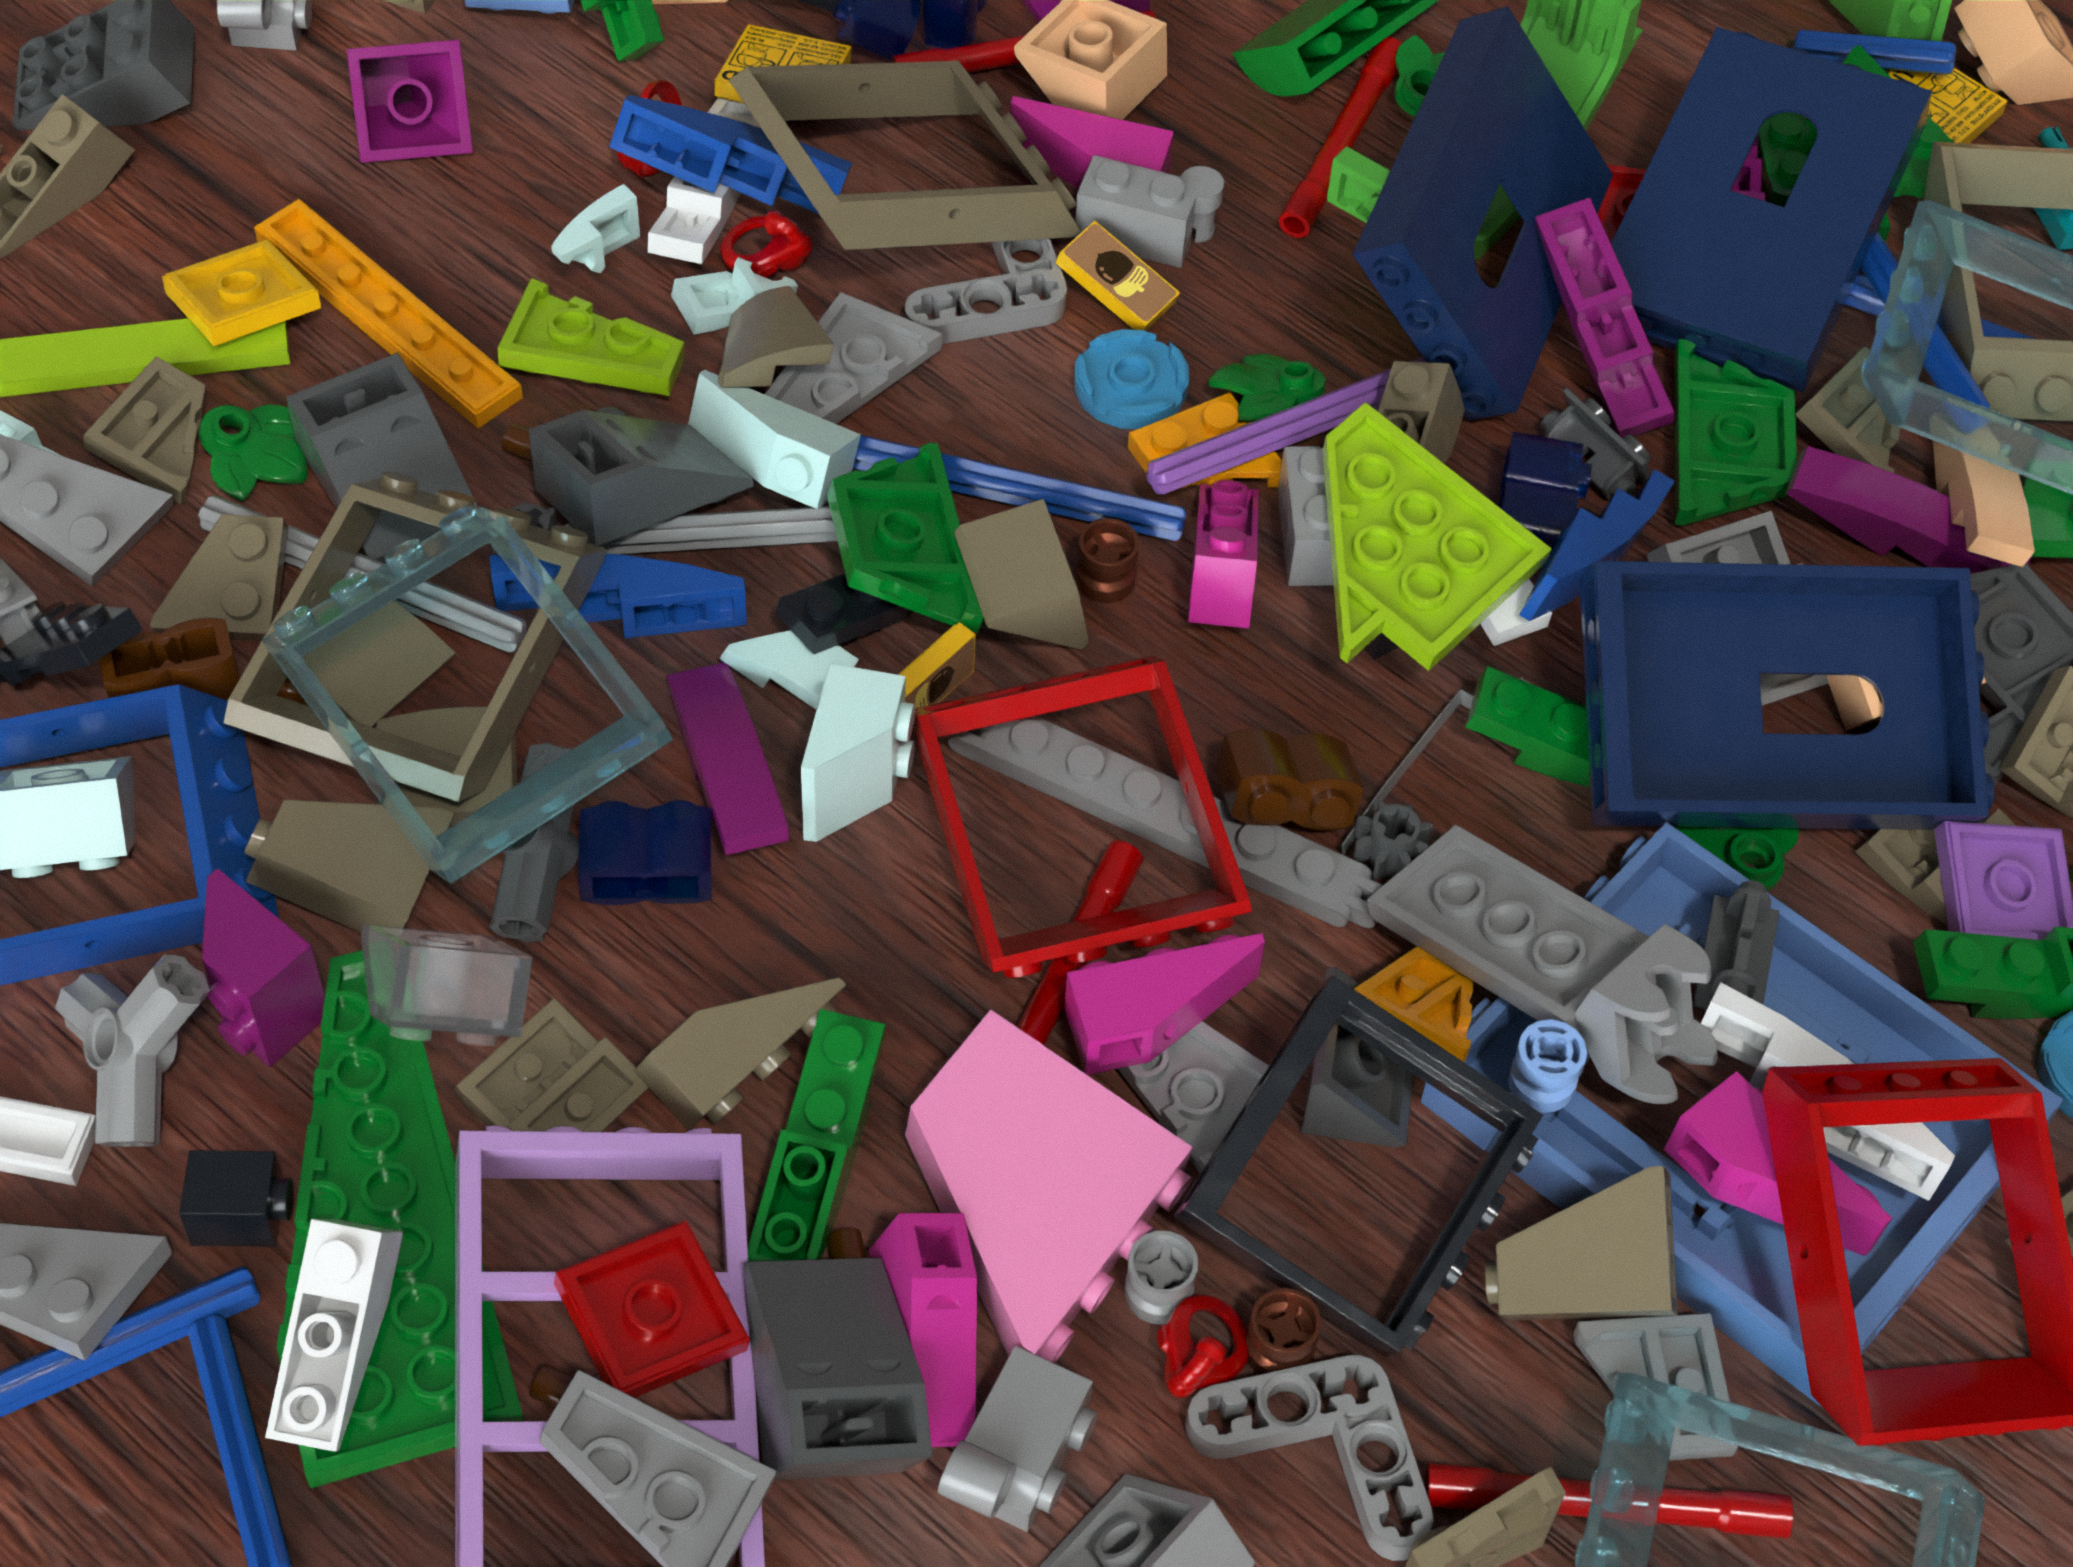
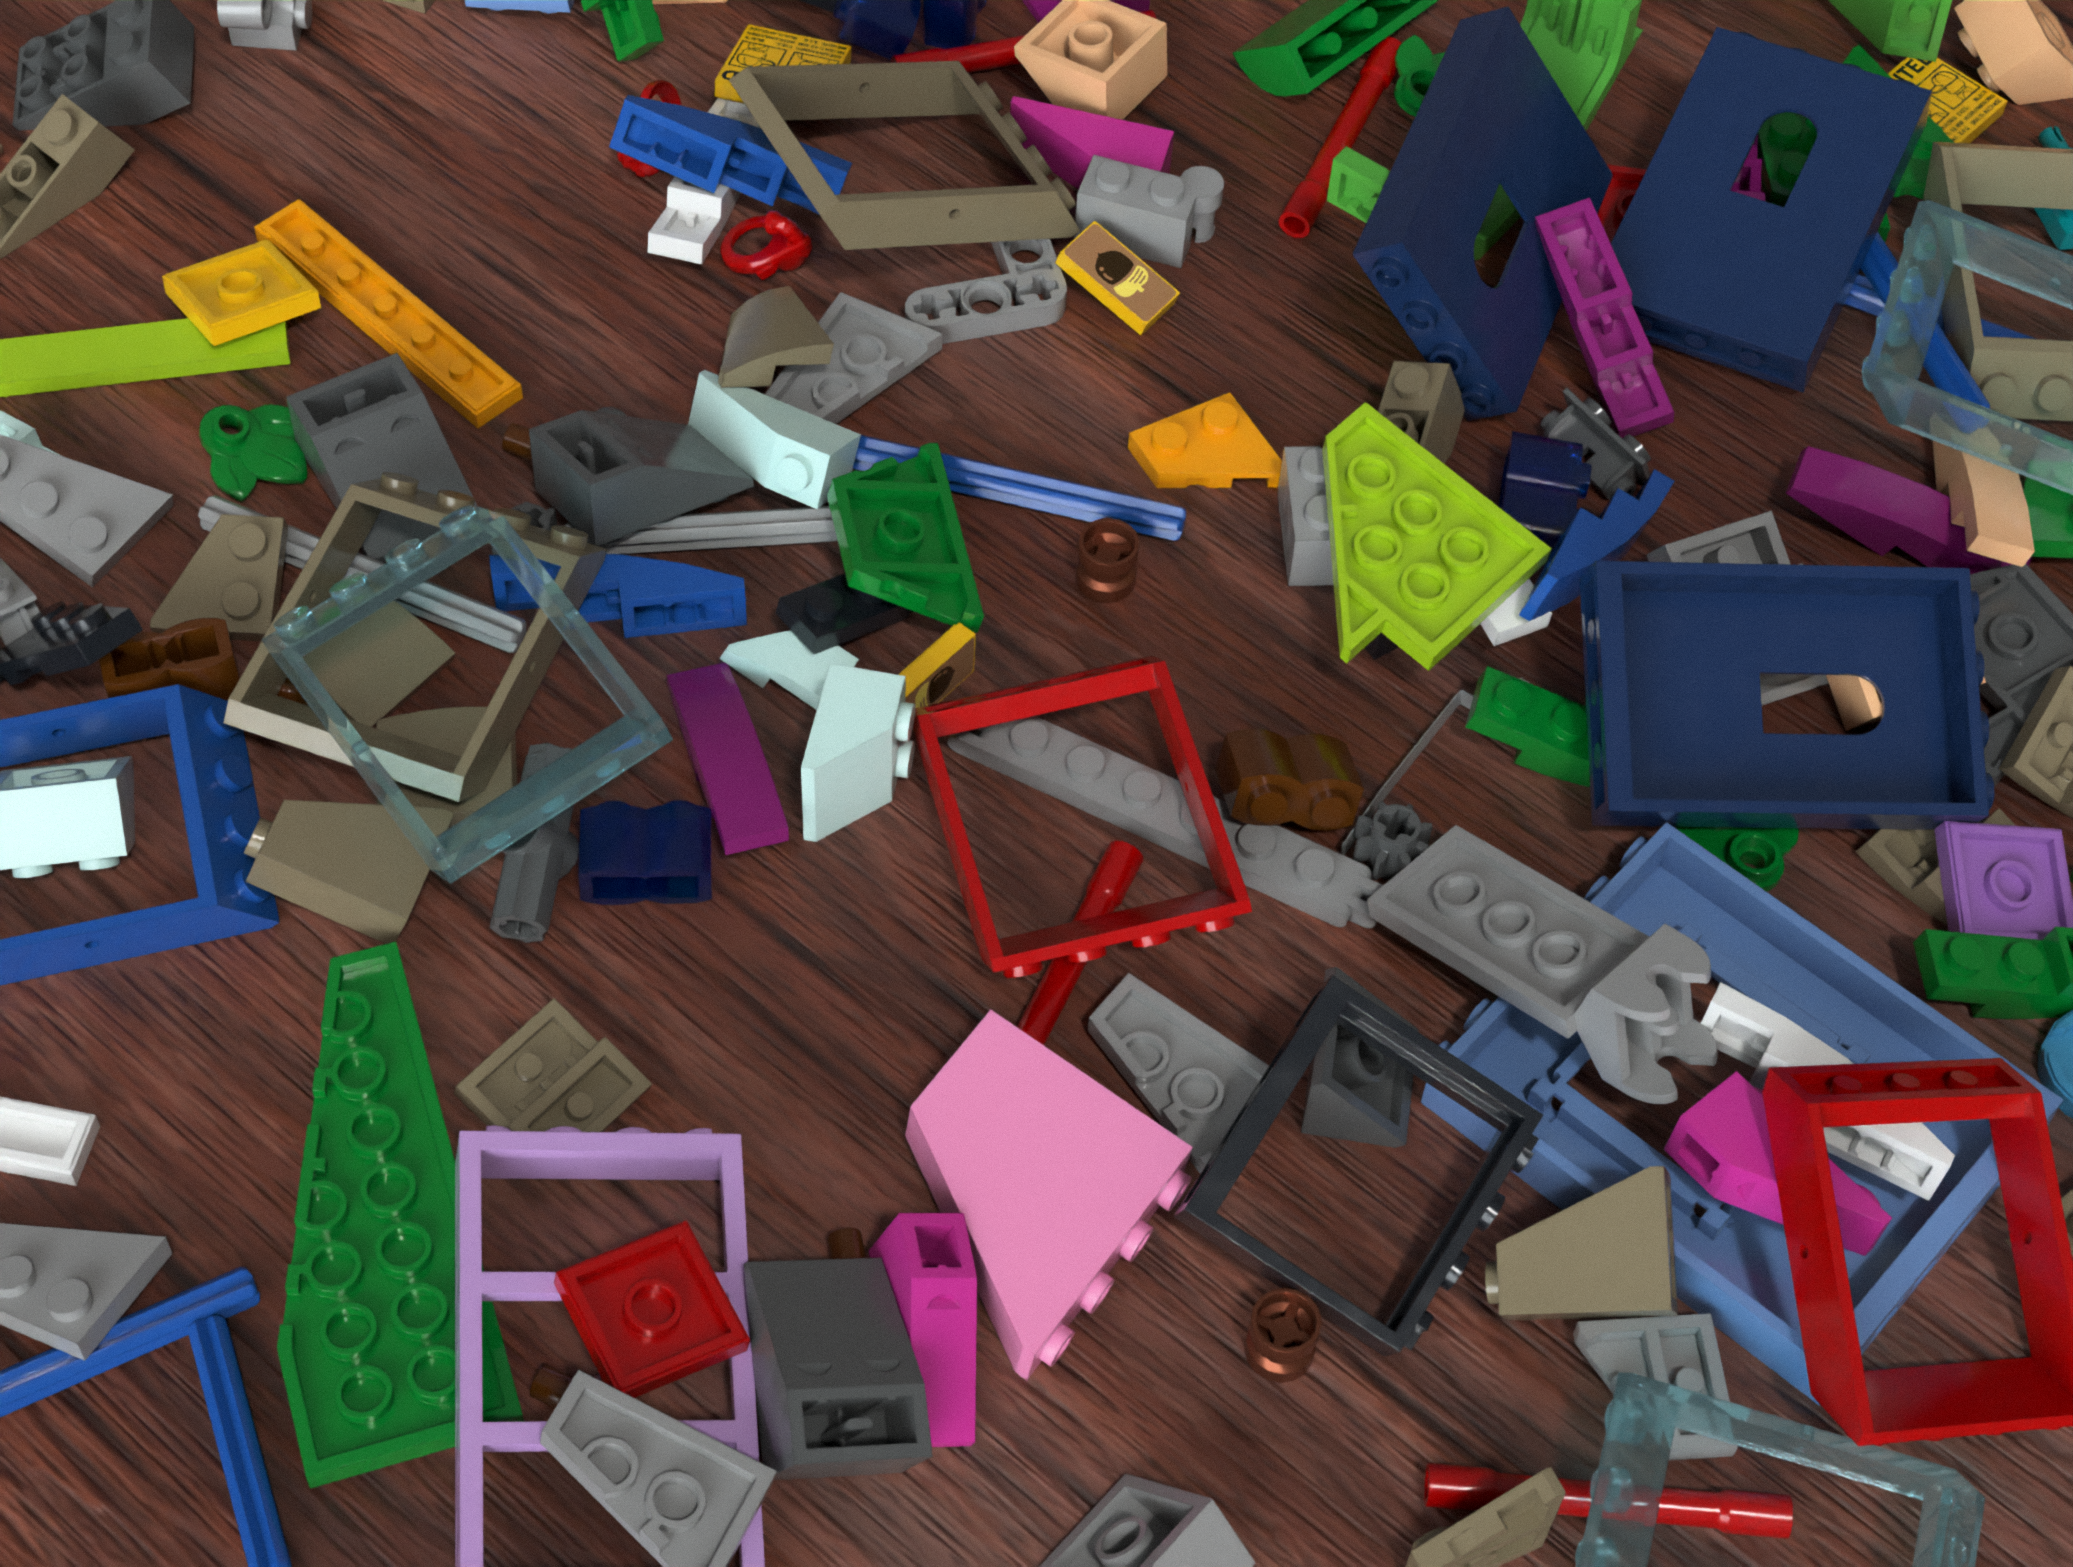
(131, 1043): light grey piece -> none
(153, 428): dark tan wing -> none
(234, 1198): black brick -> none
(257, 973): magenta slope -> none
(332, 1330): white slope -> none
(409, 101): magenta slope -> none
(445, 983): clear slope -> none
(580, 345): lime wing -> none
(599, 229): light aqua slope -> none
(711, 298): light aqua slope -> none
(722, 1045): dark tan slope -> none
(819, 1140): green slope -> none
(1020, 1441): light grey hinge -> none
(1023, 575): dark tan slope -> none
(1131, 379): dark azure tile -> none
(1145, 1004): dark pink slope -> none
(1164, 1261): light grey wheel -> none
(1202, 1365): red piece -> none
(1224, 555): dark pink slope -> none
(1264, 435): medium lavender axle -> none
(1268, 384): green plate -> none
(1344, 1420): light grey beam -> none
(1426, 998): light orange wing -> none
(1547, 1065): light blue wheel -> none
(1728, 437): green wing -> none
(1739, 943): dark grey hinge -> none
(1850, 418): dark tan wing -> none
(1888, 52): blue axle -> none

